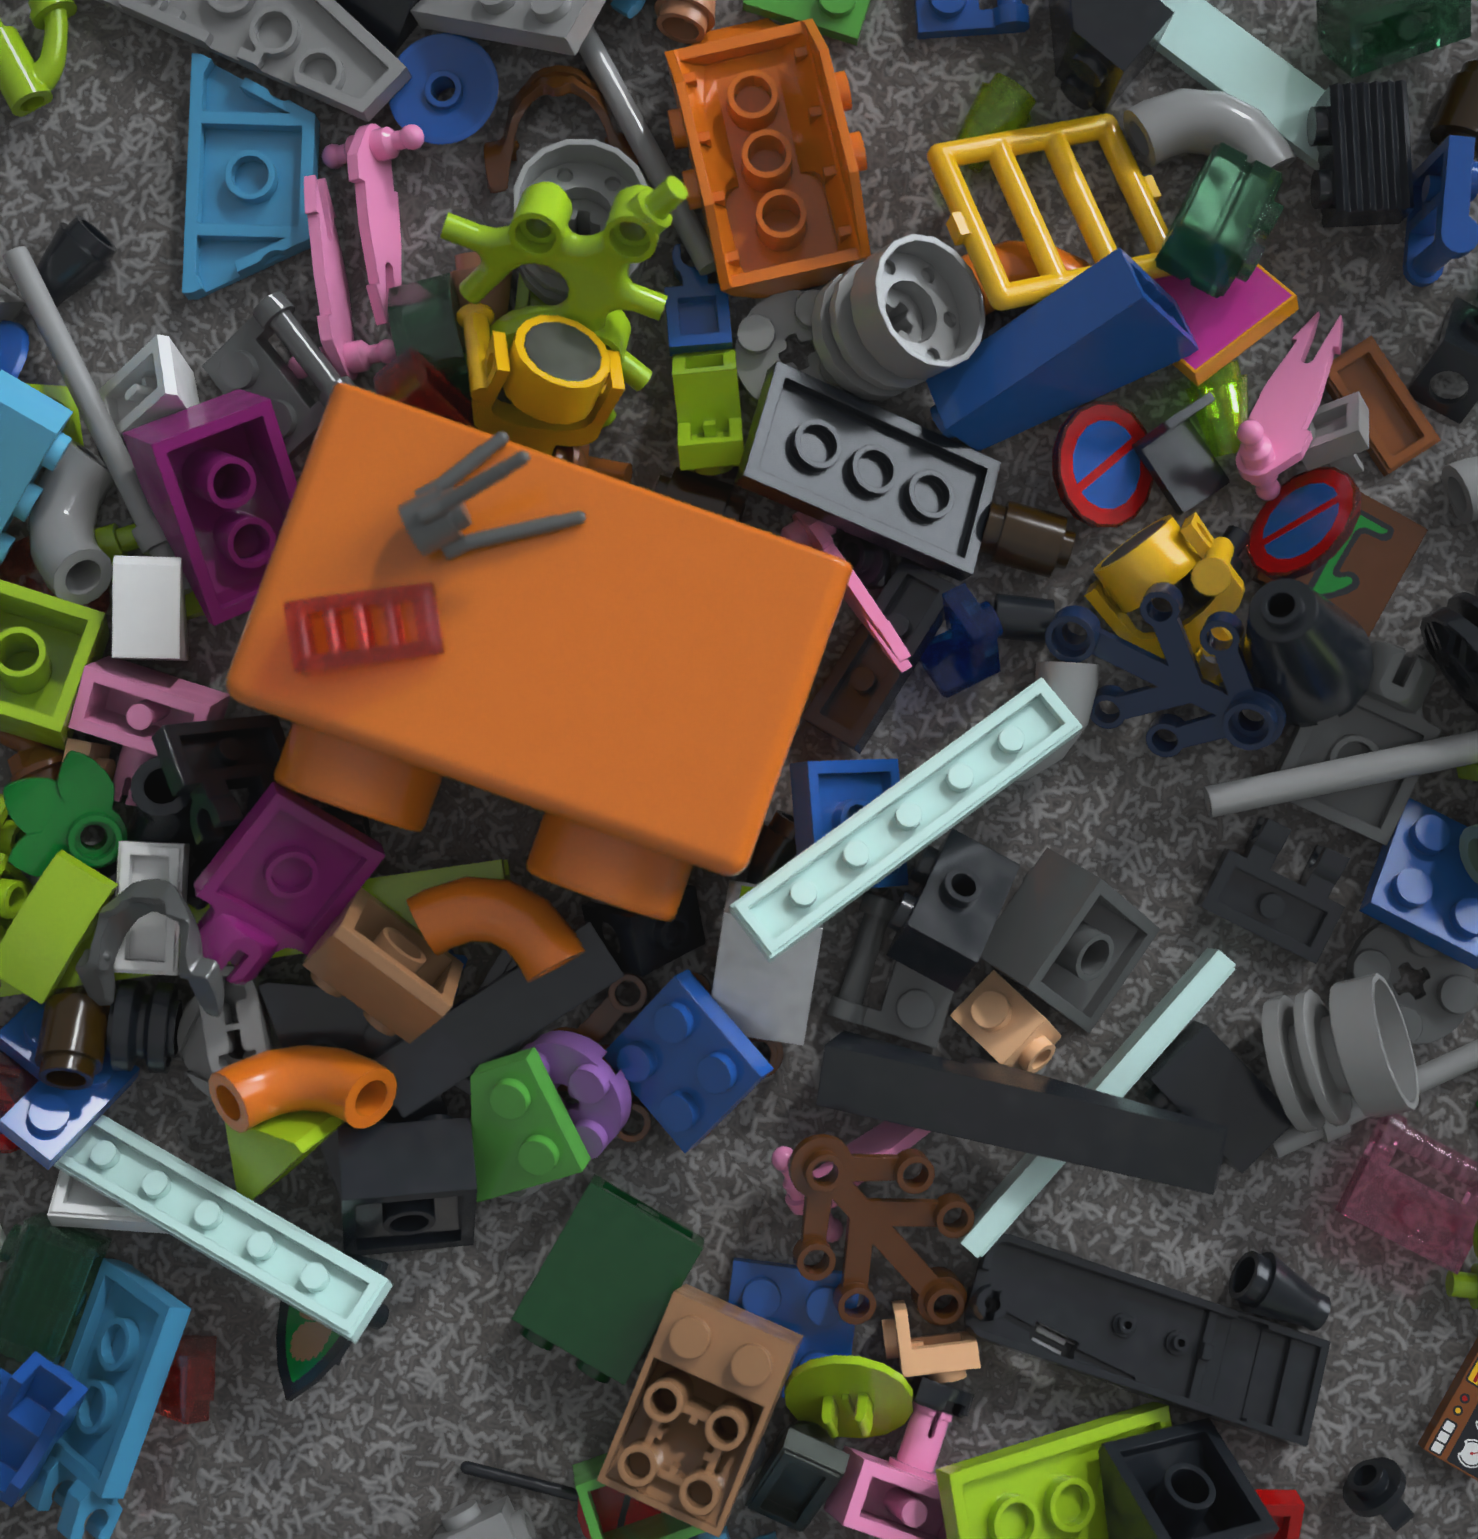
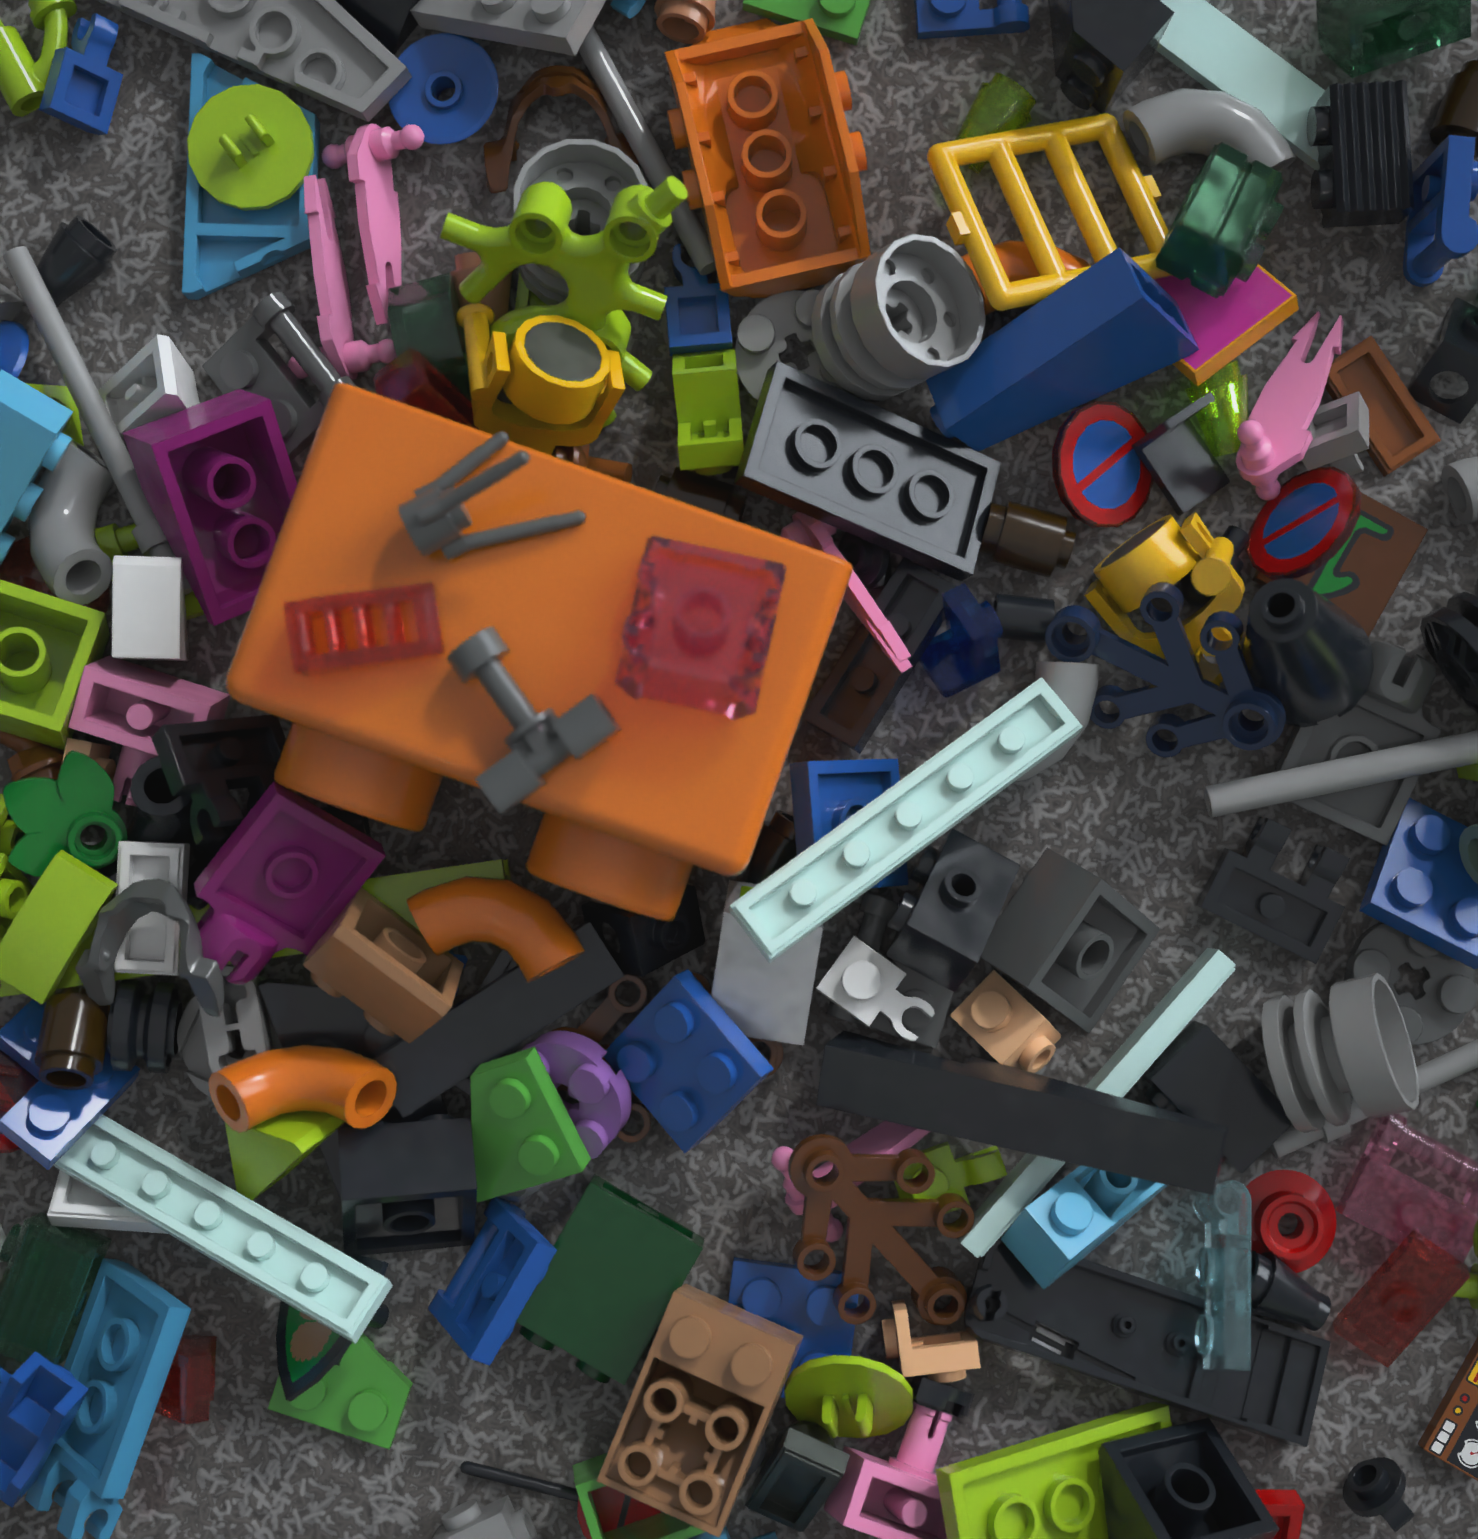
(79, 82): none -> blue plate
(250, 147): none -> lime piece
(356, 1398): none -> bright green wing
(493, 1281): none -> blue plate
(538, 739): none -> dark grey bar
(700, 627): none -> clear pink slope
(866, 984): none -> white plate
(955, 1174): none -> lime plate
(1074, 1219): none -> medium azure slope
(1225, 1274): none -> clear light blue plate
(1297, 1193): none -> red piece
(1400, 1298): none -> clear red plate

